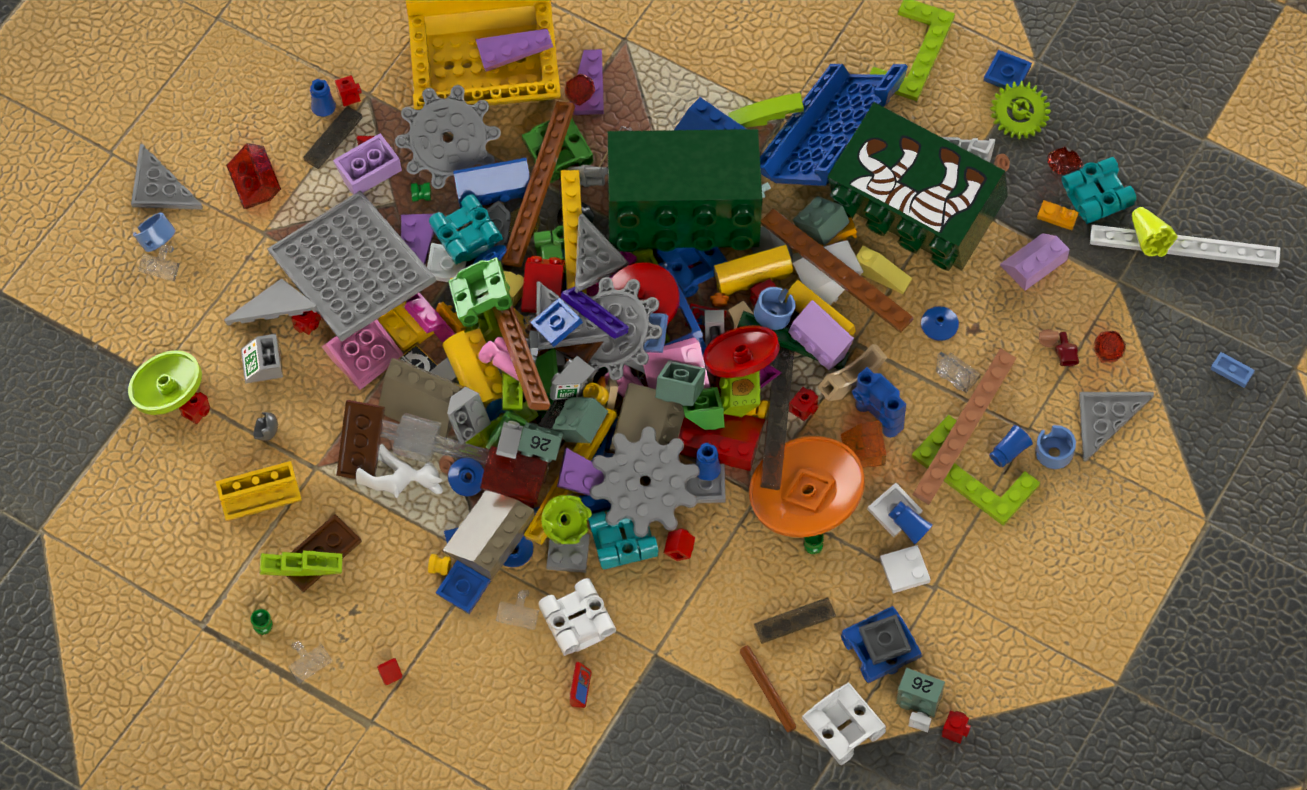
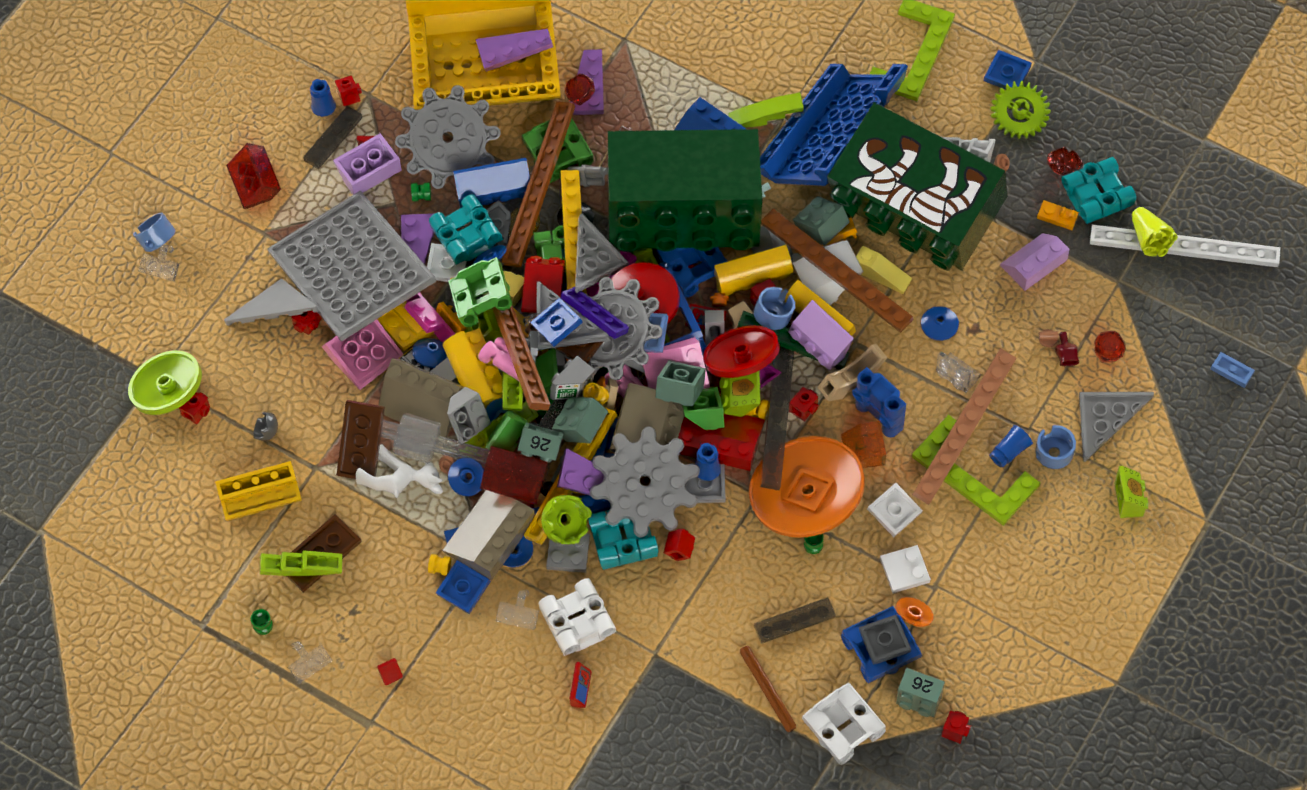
(158, 186): light grey tile -> none
(262, 359): light grey slope -> none
(429, 352): none -> blue dish
(509, 439): light grey slope -> none
(547, 485): none -> hinge
(910, 522): blue plant -> none
(914, 611): none -> orange dish
(920, 721): white plate -> none
(1130, 493): none -> lime slope

